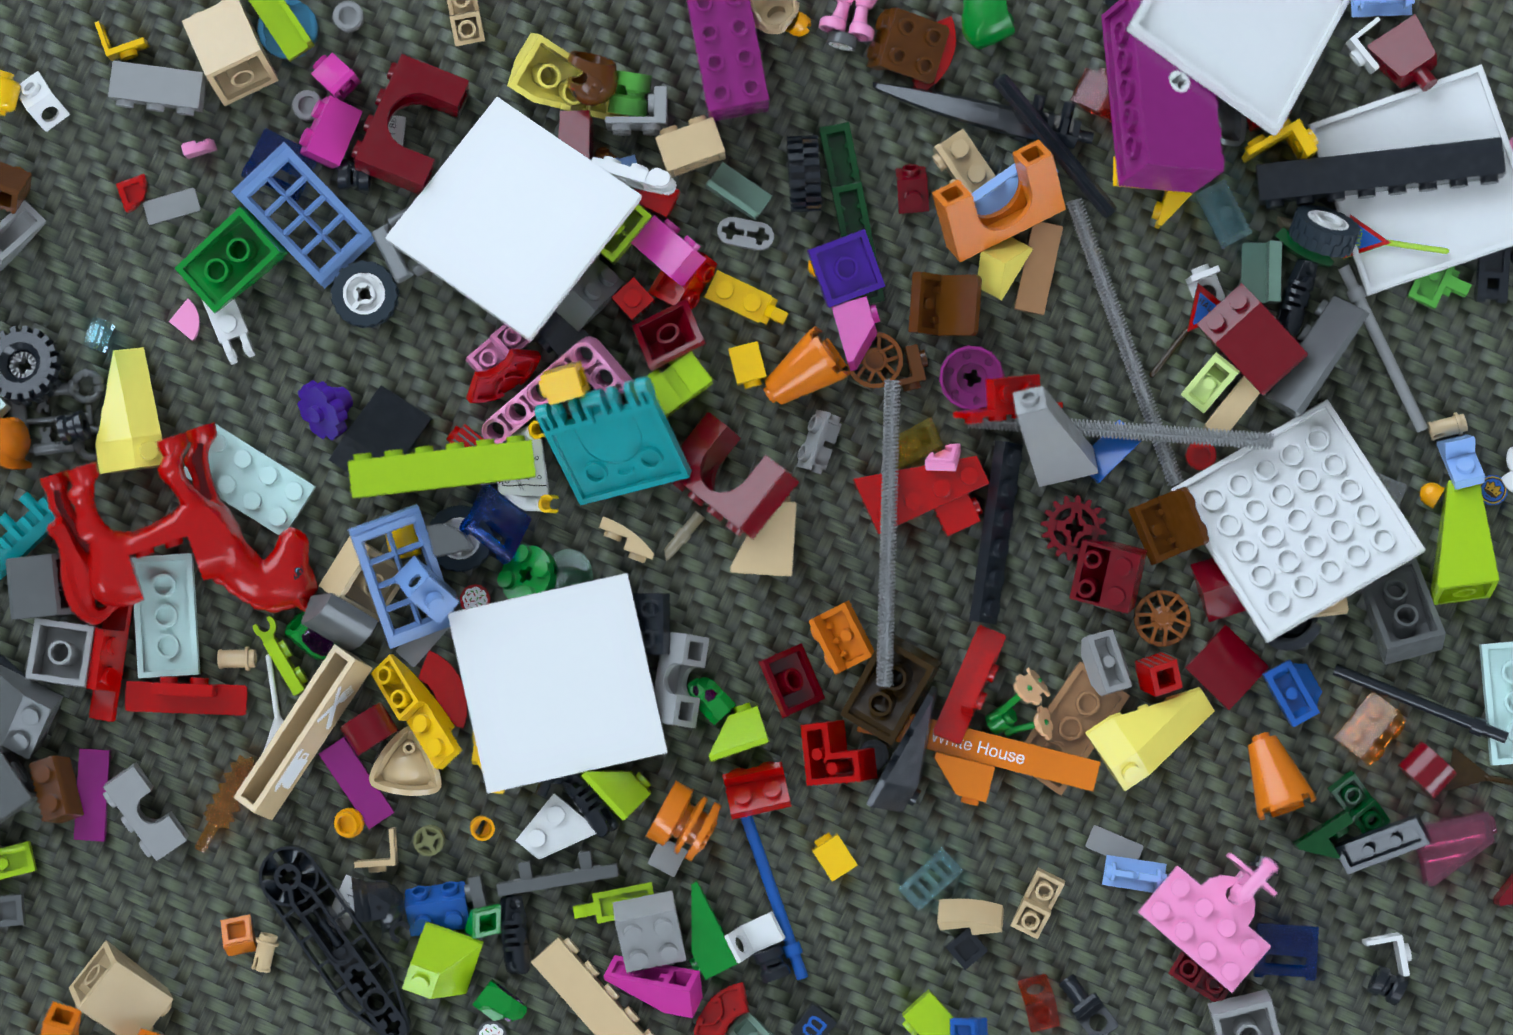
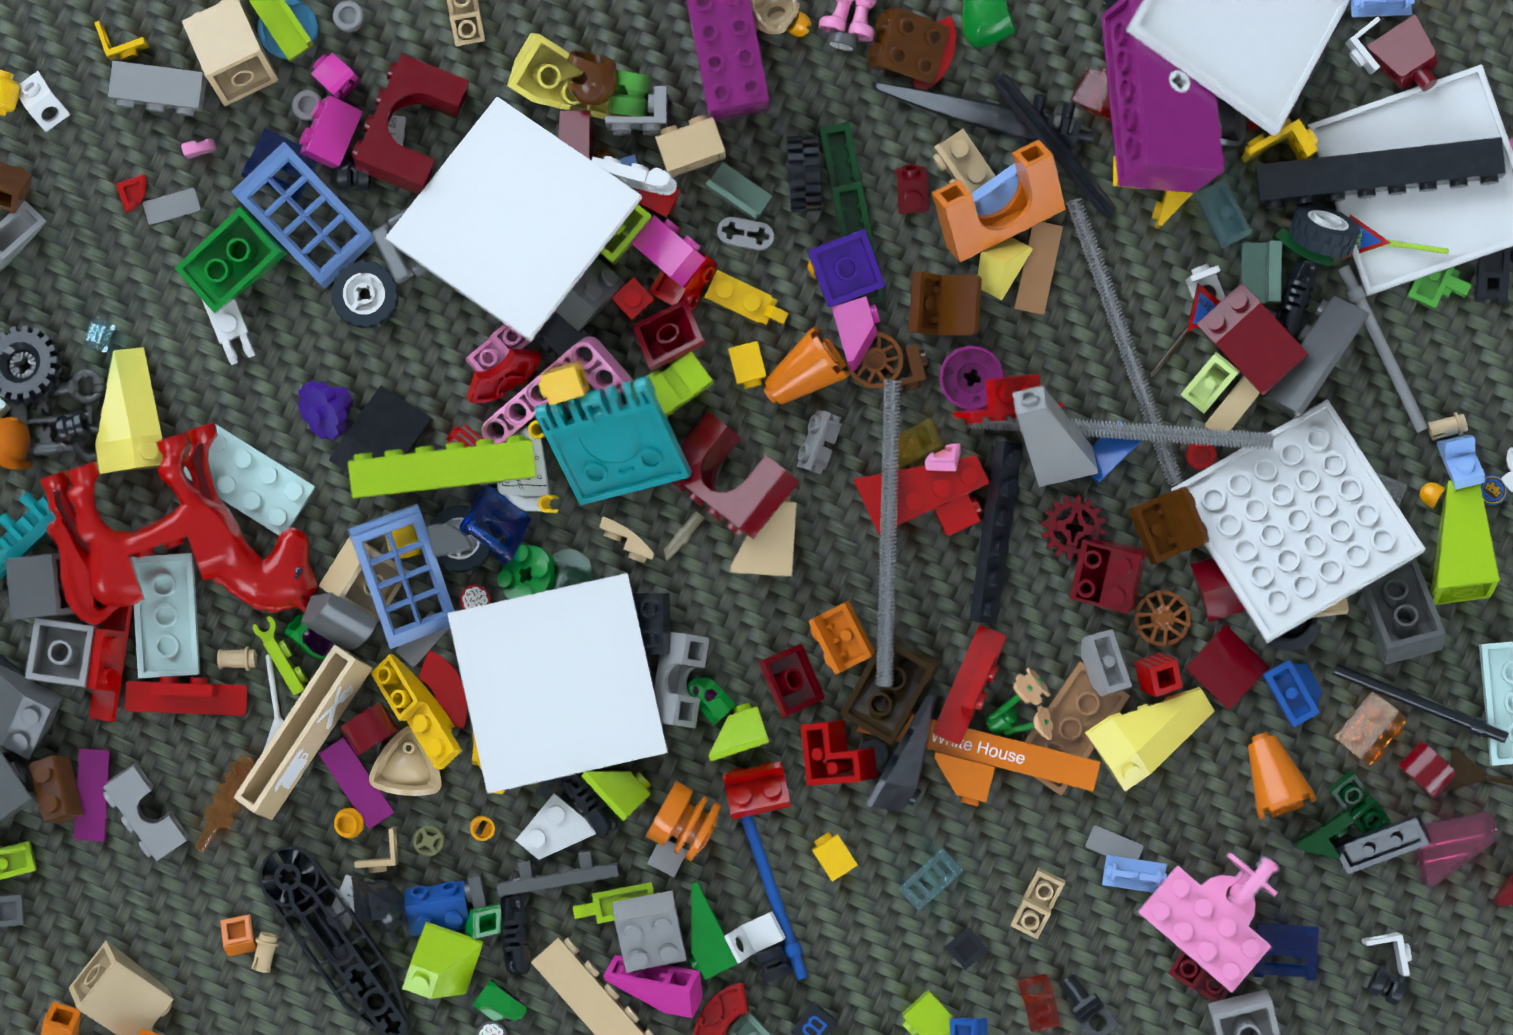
(187, 319): bright pink tile -> none
(430, 593): medium blue torso -> none
(979, 915): tan slope -> none

